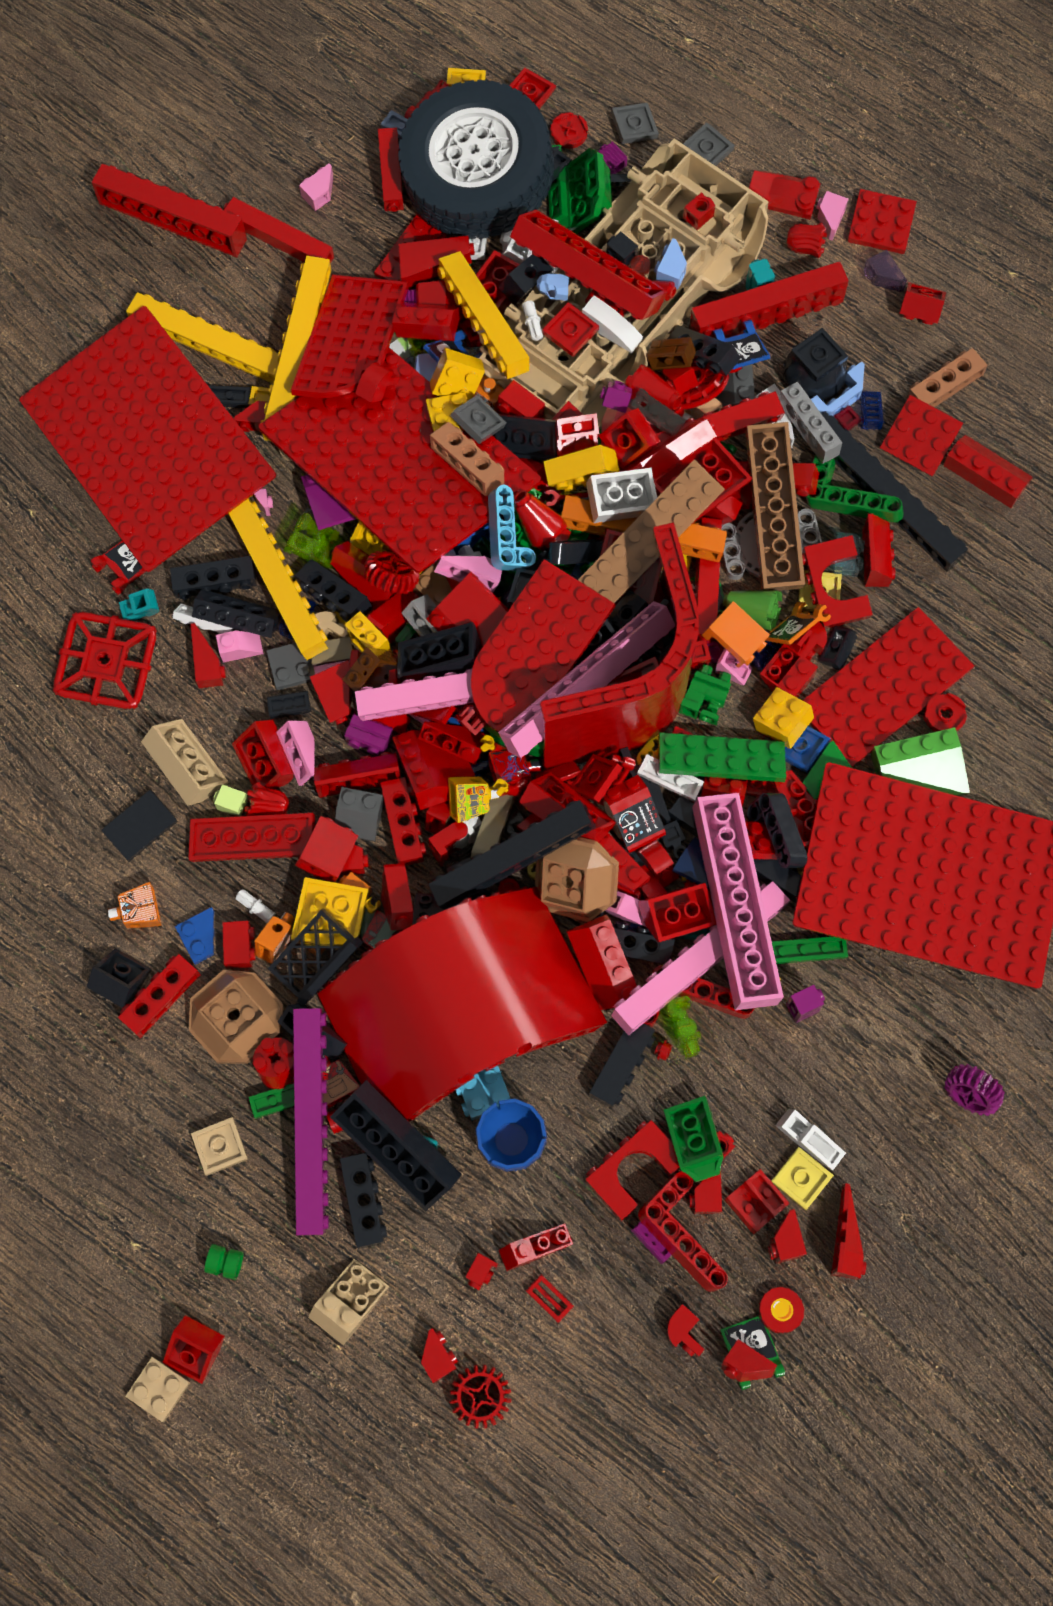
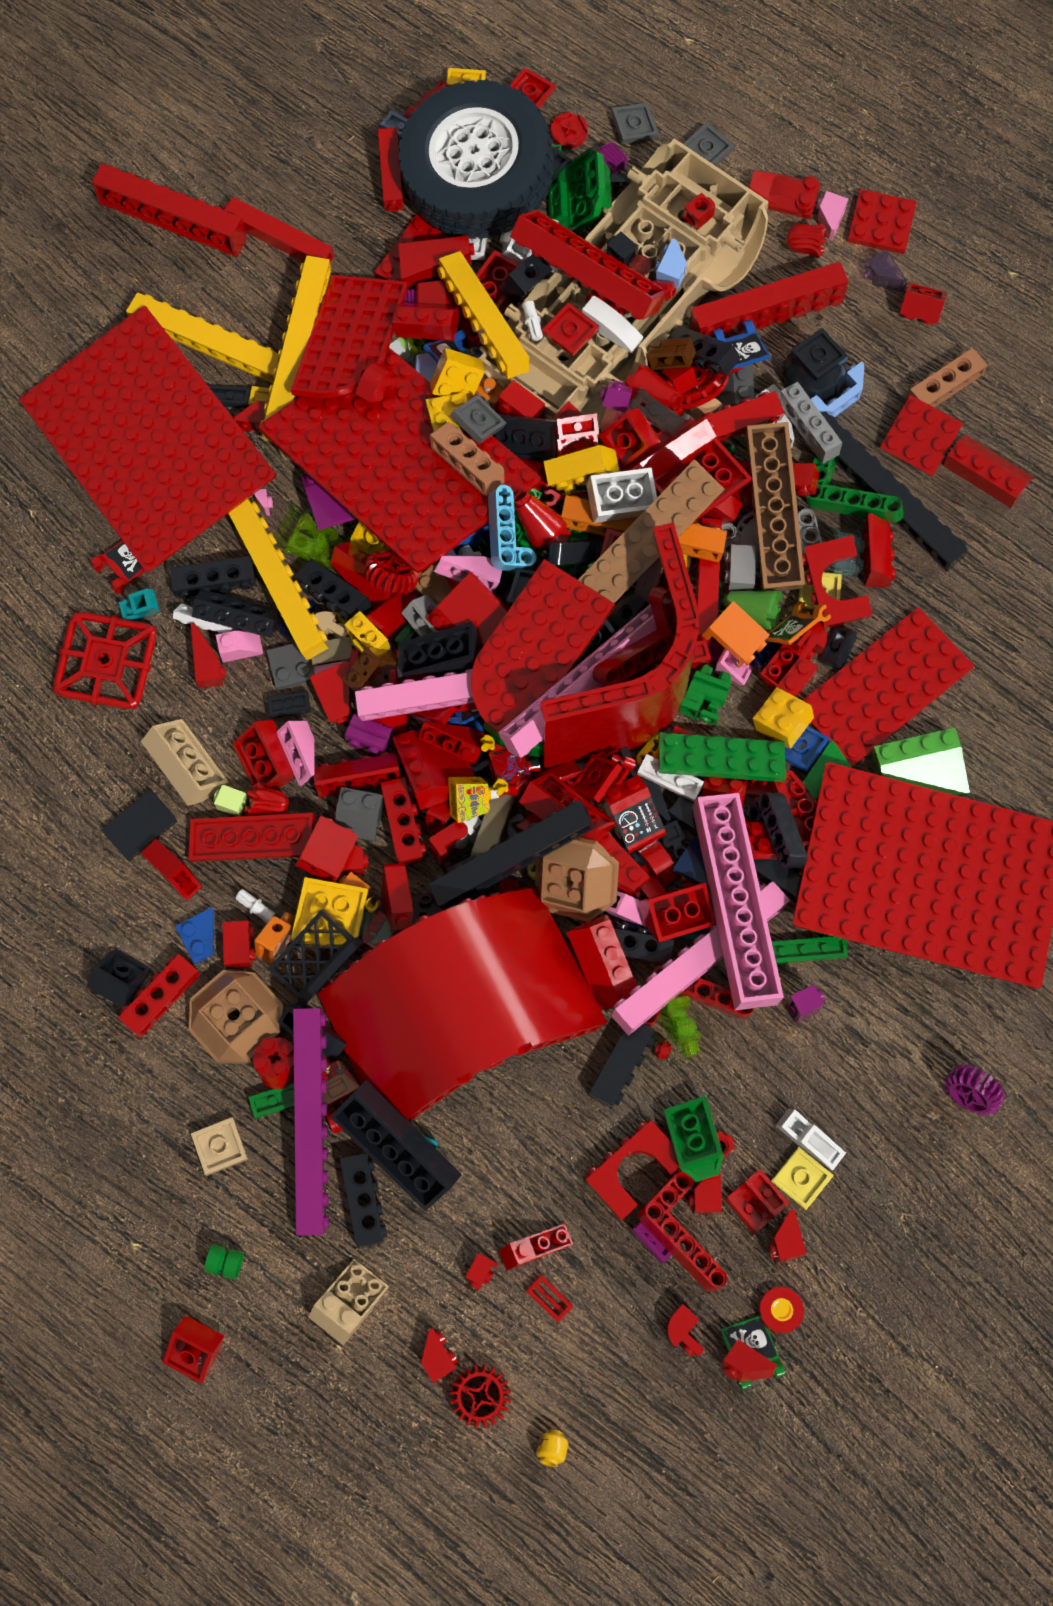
(137, 908): orange torso -> none
(157, 1389): tan plate -> none
(171, 869): none -> red slope
(318, 188): bright pink slope -> none
(470, 718): red brick -> none
(482, 1092): medium azure plate -> none
(511, 1135): blue plate -> none
(552, 1448): none -> yellow head
(554, 286): light blue rock -> none
(647, 649): none -> red beam
(741, 567): none -> light grey brick
(759, 274): teal brick -> none
(848, 418): dark red tile -> none
(848, 1248): red wedge -> none
(871, 423): clear blue slope -> none
(944, 702): red plate -> none

